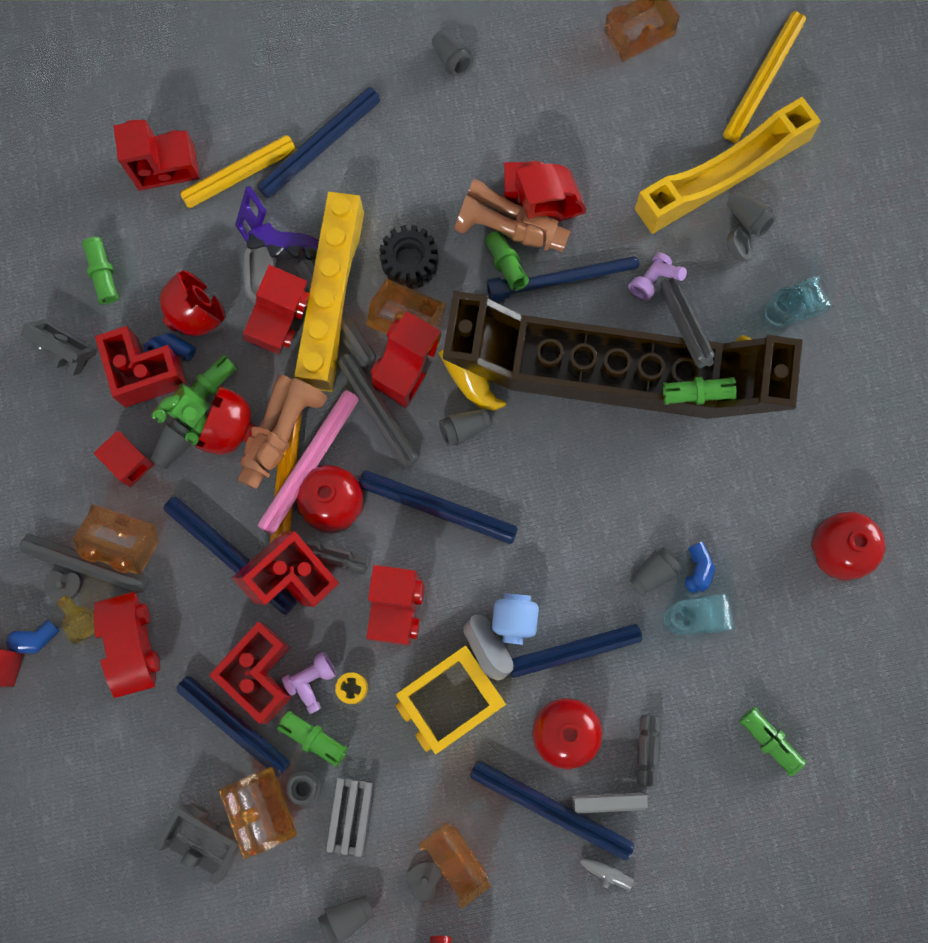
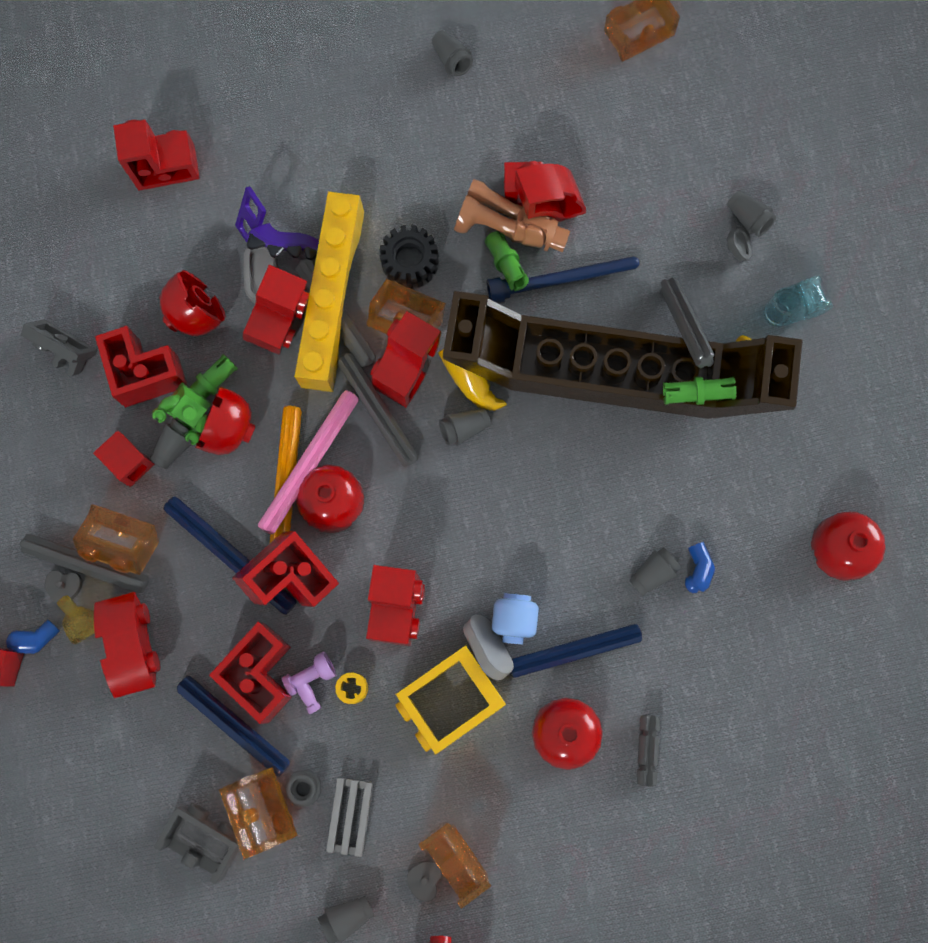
(100, 270): bright green pin -> none
(177, 344): blue arm -> none
(237, 171): yellow axle -> none
(271, 438): nougat piece -> none
(312, 739): bright green pin -> none
(318, 142): dark blue axle -> none
(339, 557): dark grey axle -> none
(438, 507): dark blue axle -> none
(552, 810): dark blue axle -> none
(607, 873): light grey helmet -> none
(610, 802): light grey tile -> none
(662, 266): lavender piece -> none
(686, 191): yellow arch -> none
(705, 615): clear light blue piece -> none
(764, 77): yellow axle -> none
(772, 741): bright green pin -> none

